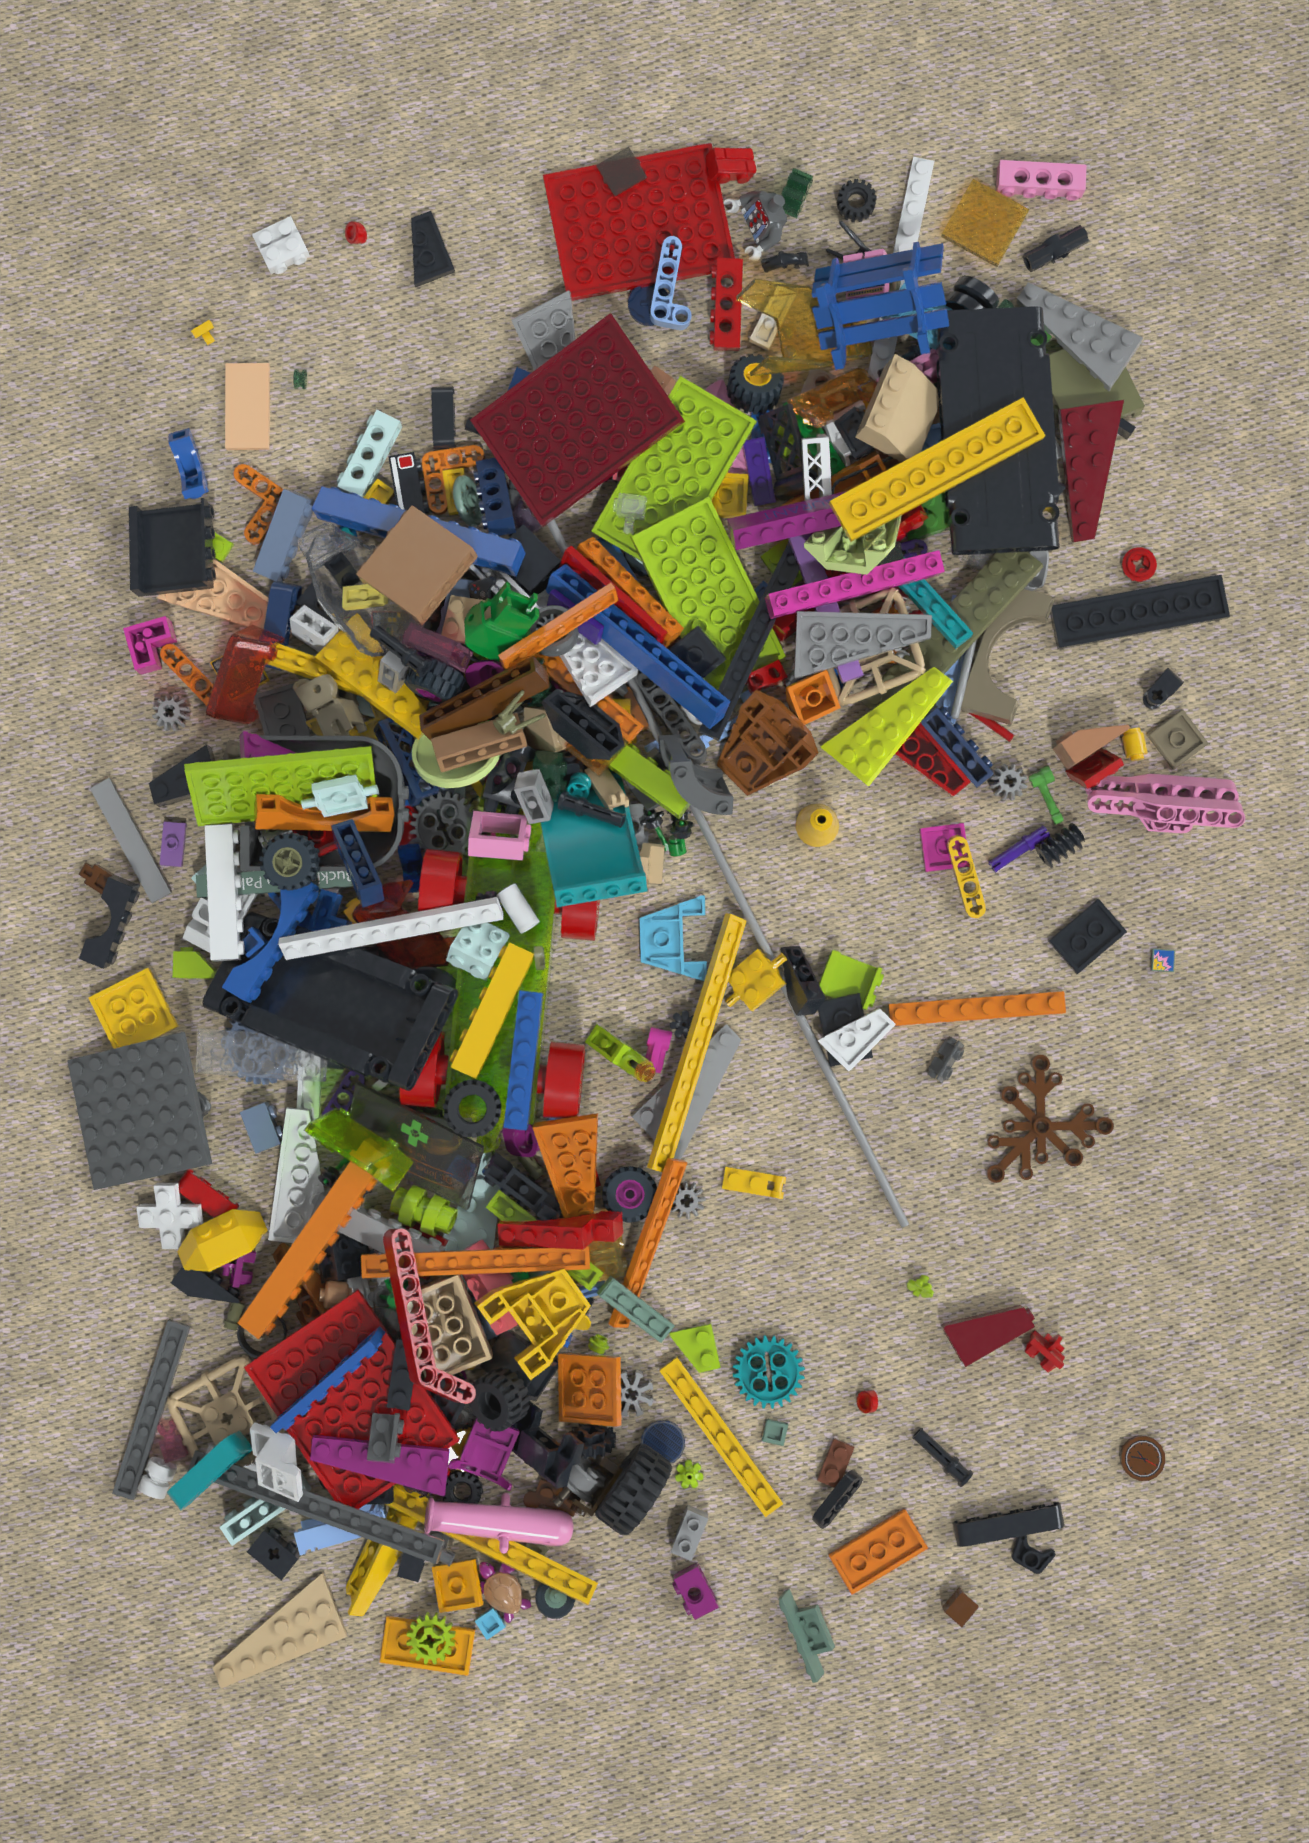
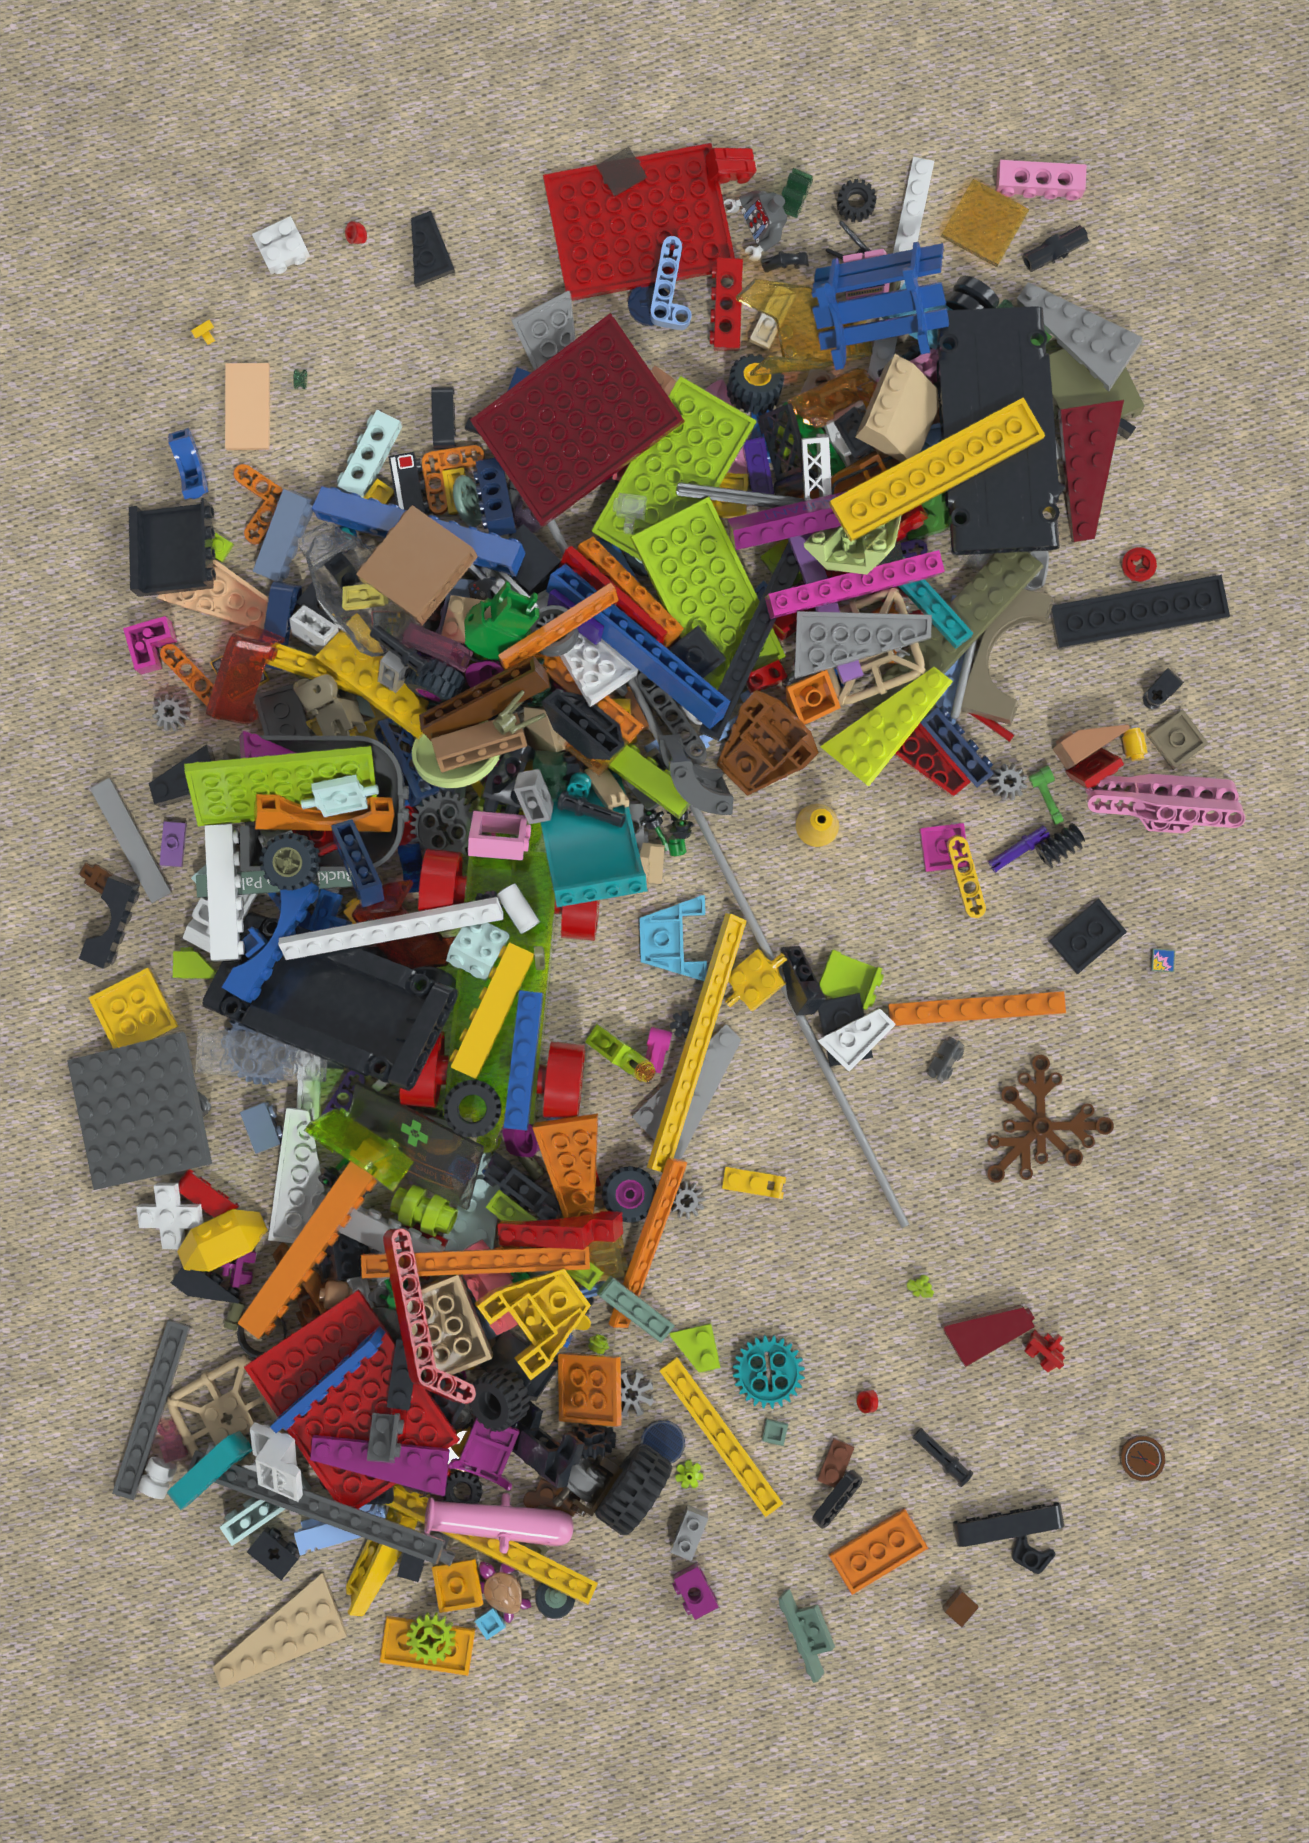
(734, 496): none -> axle

